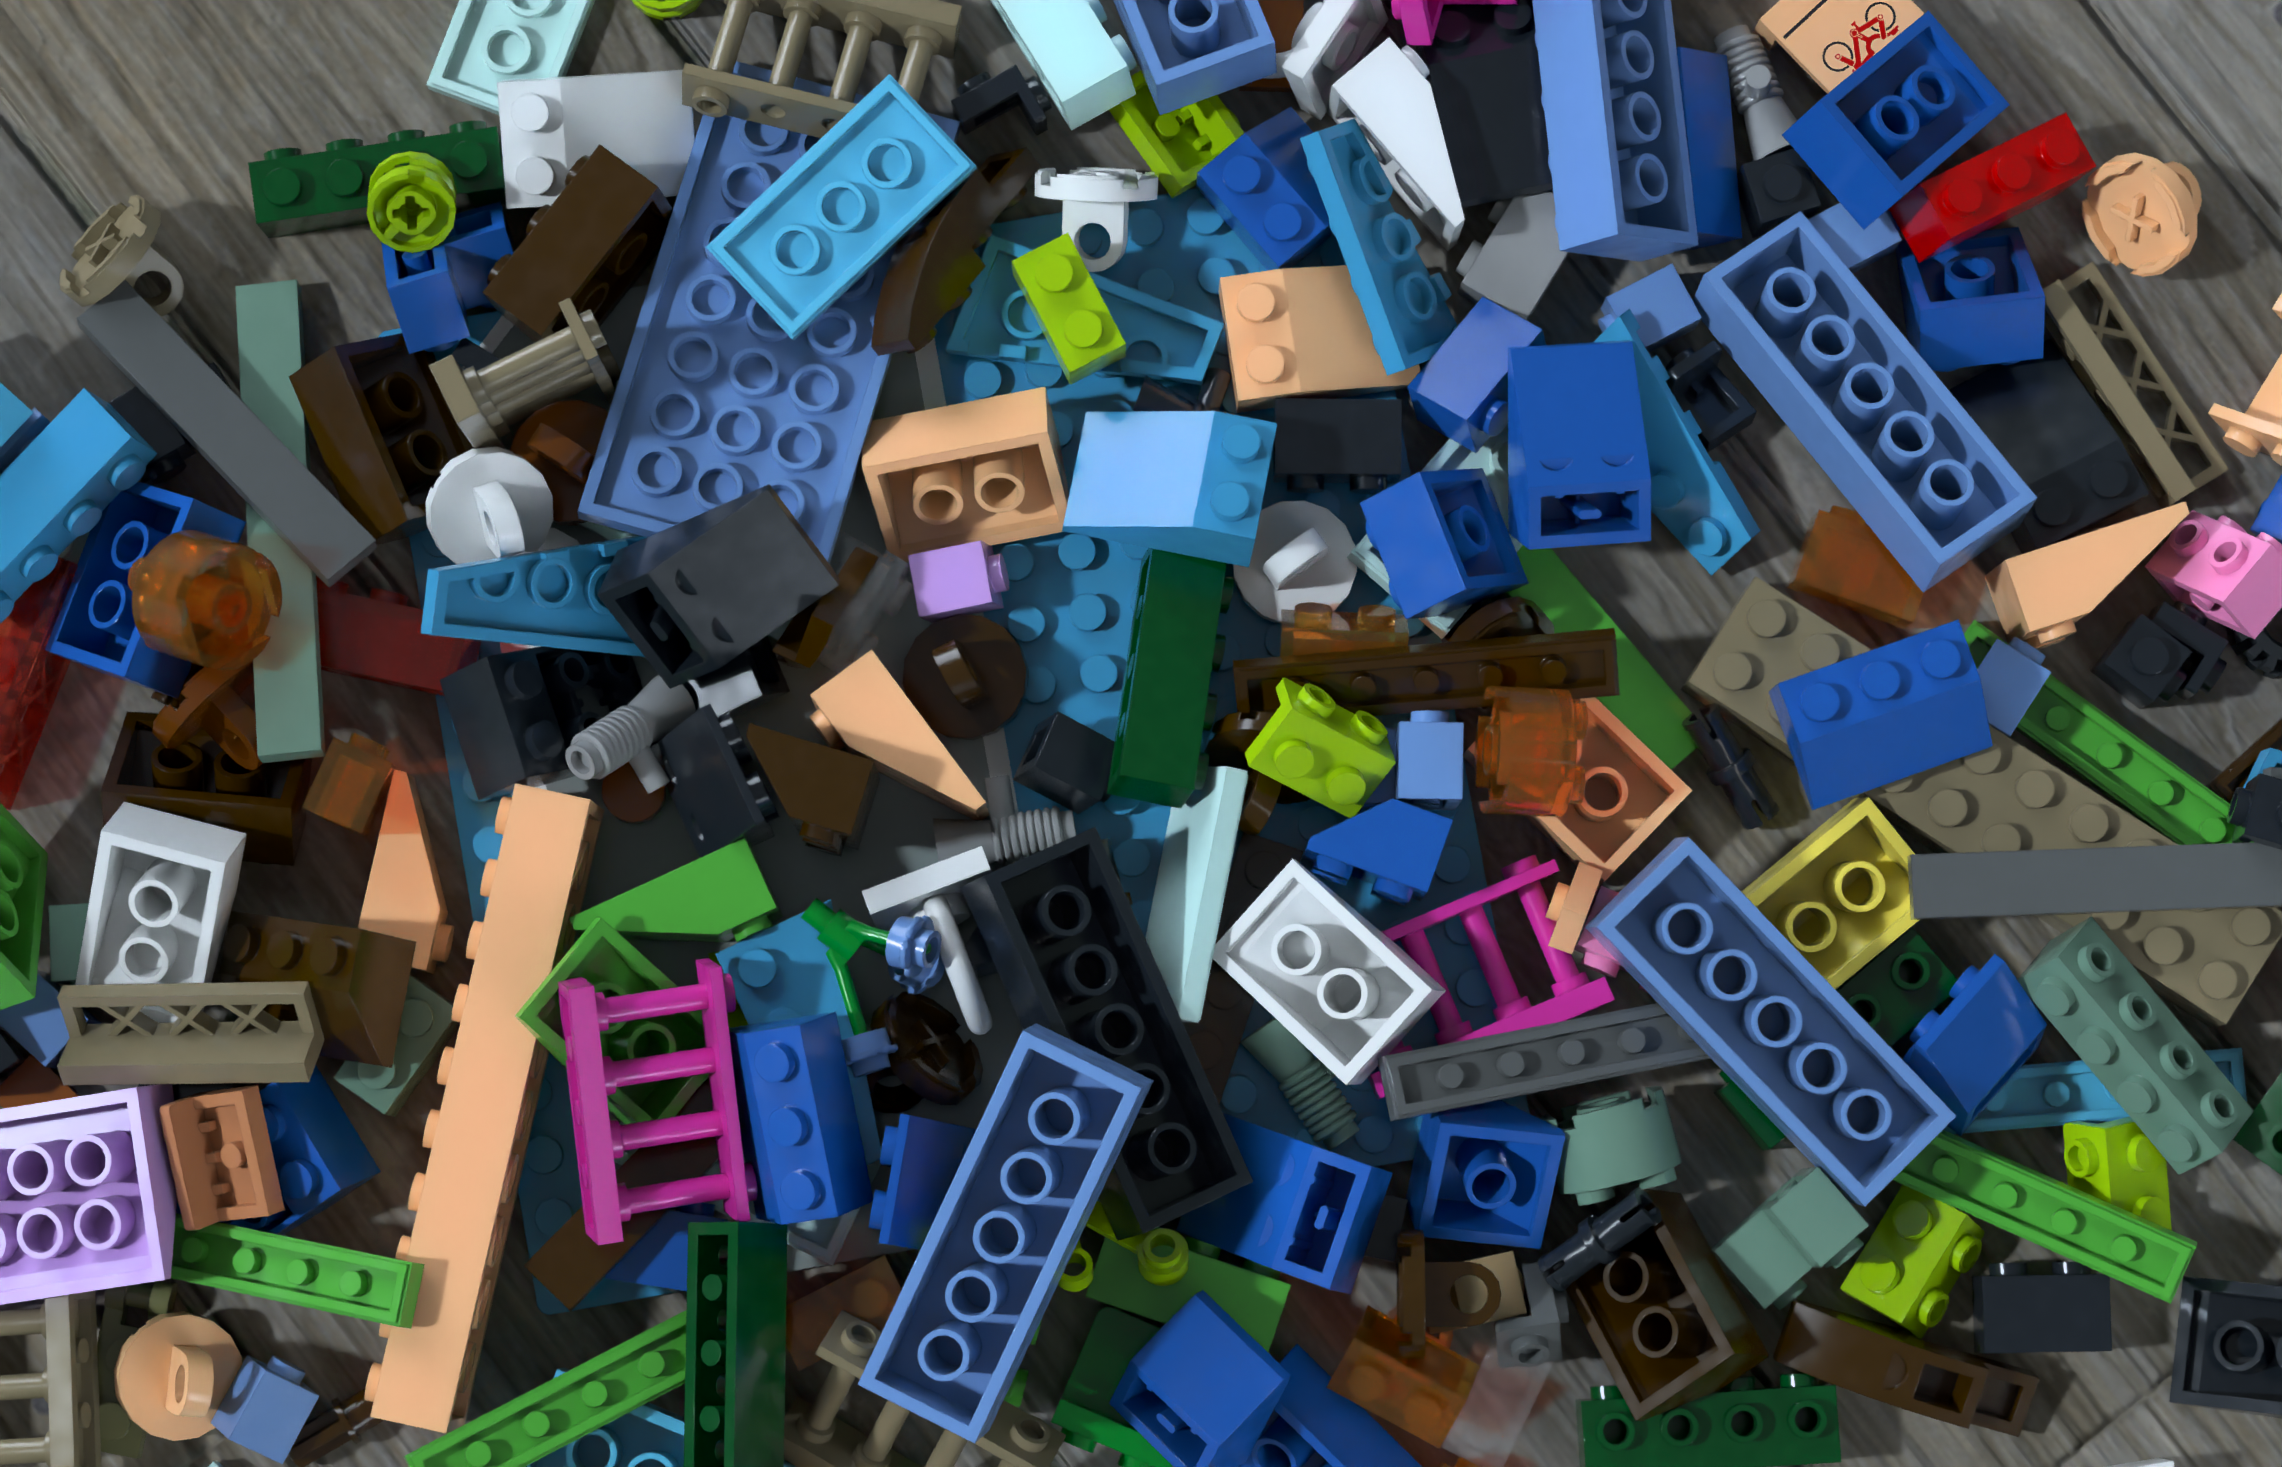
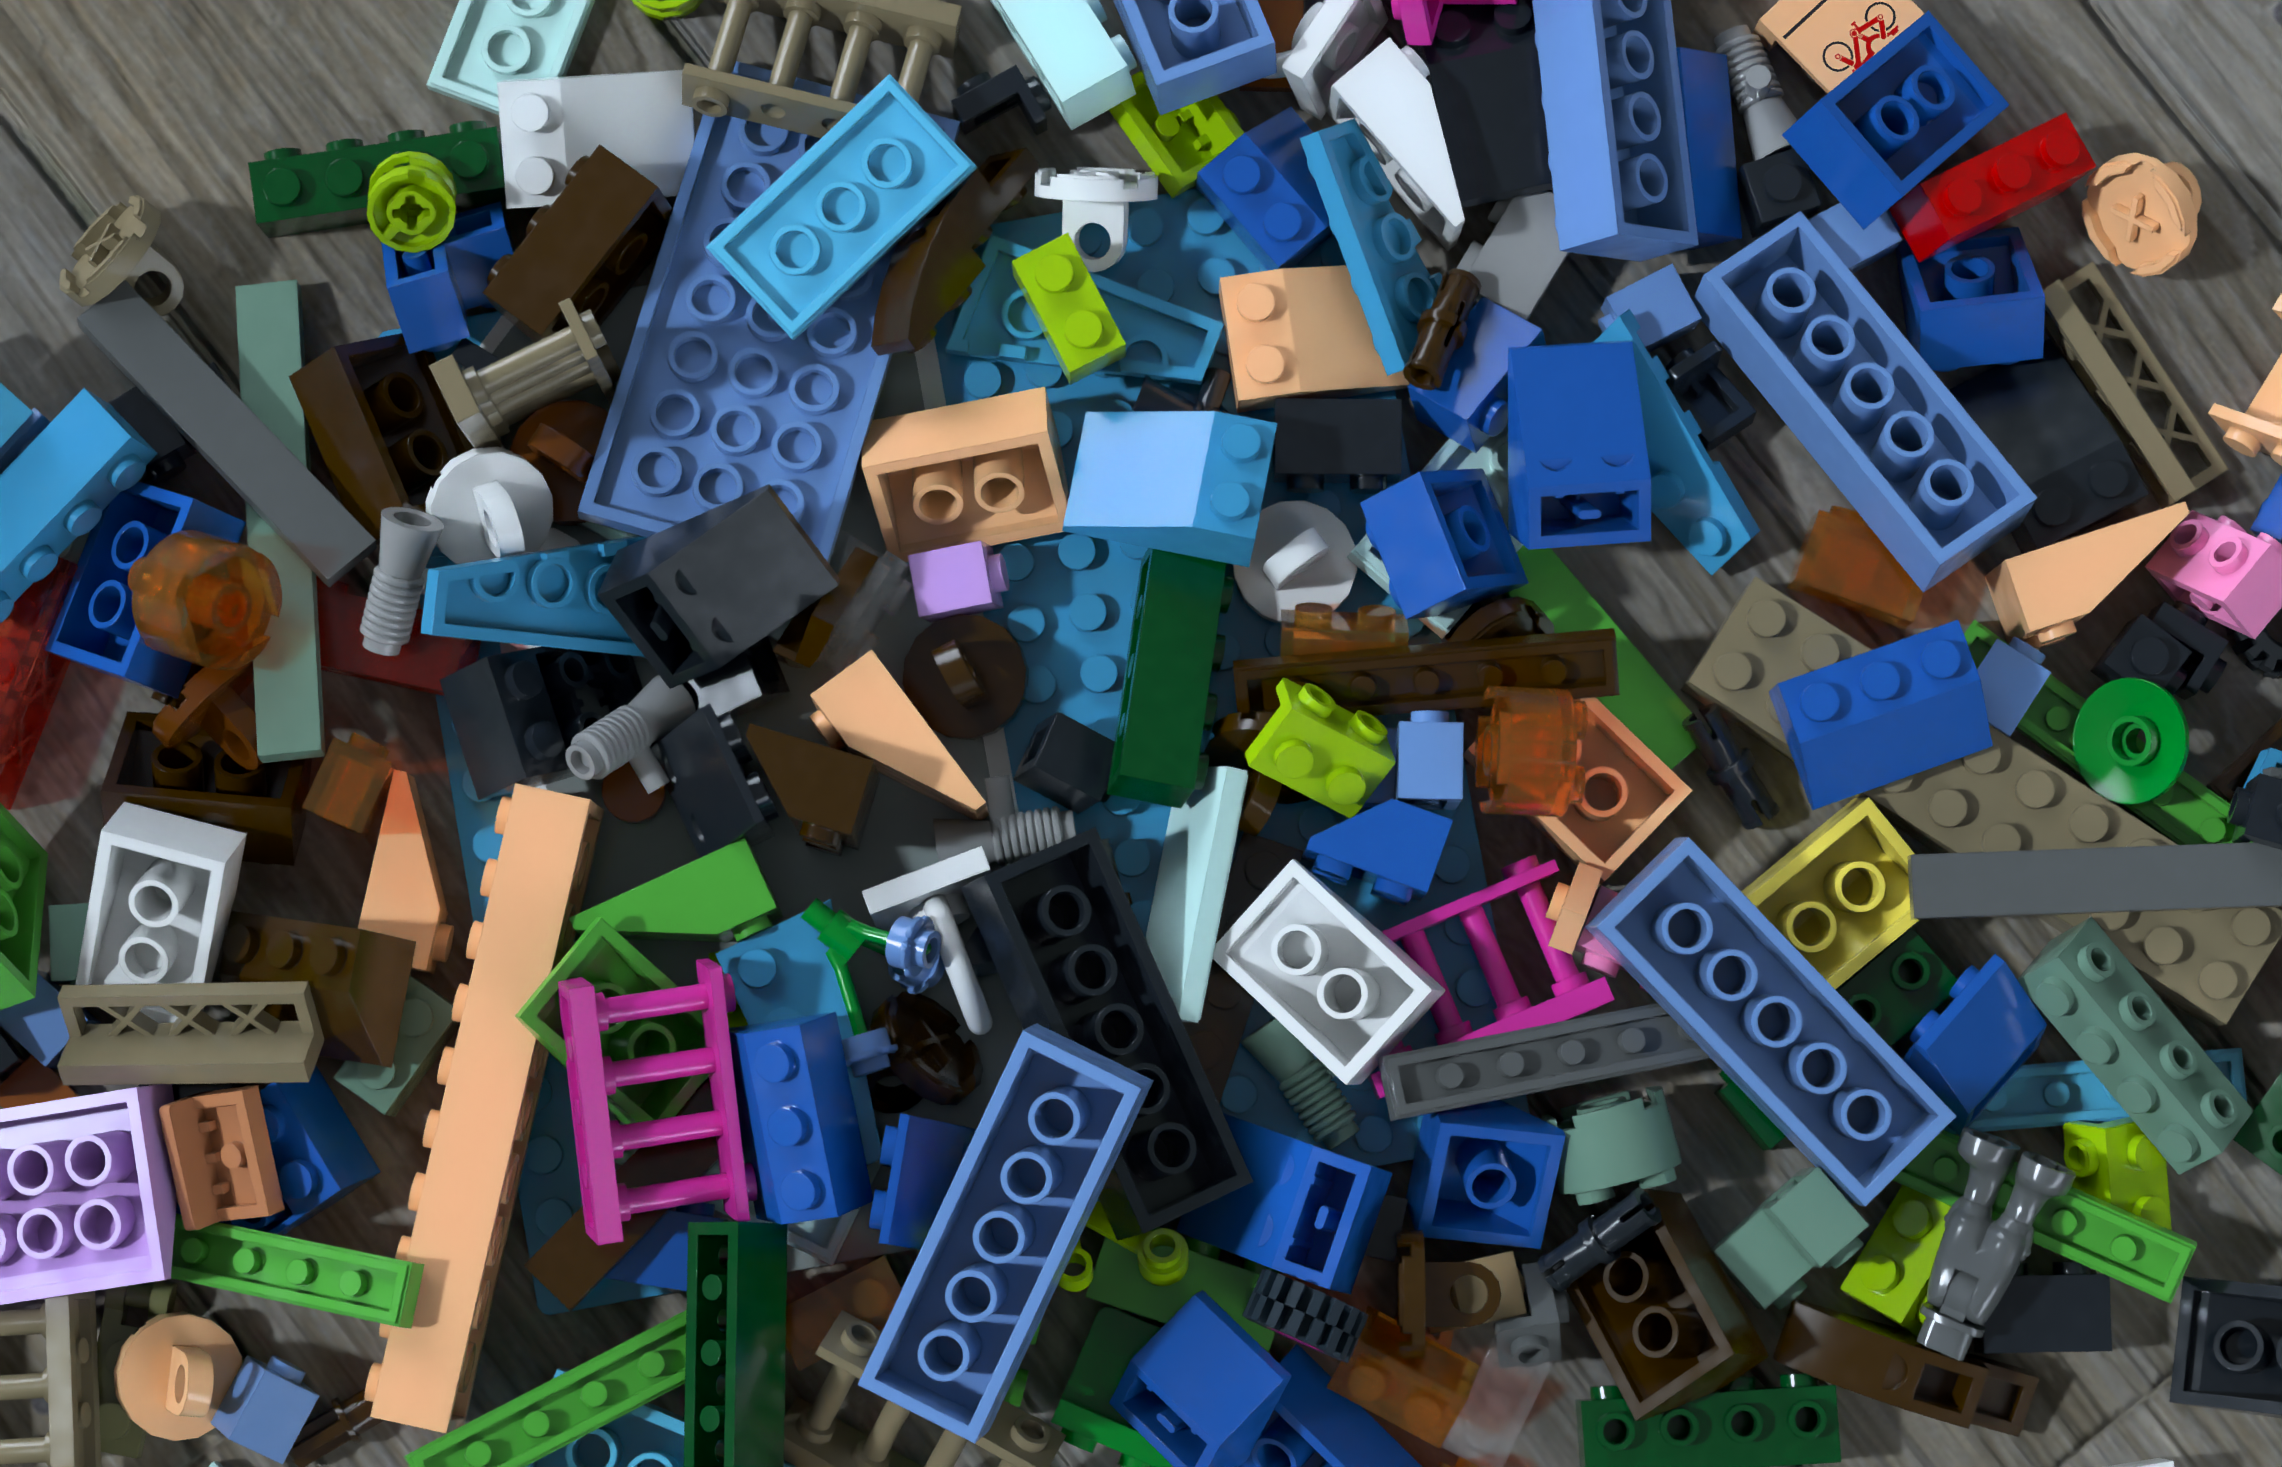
(399, 579): none -> light grey piece
(1305, 1315): none -> black wheel
(1442, 329): none -> dark brown pin
(1977, 1252): none -> dark grey piece
(2107, 740): none -> green dish

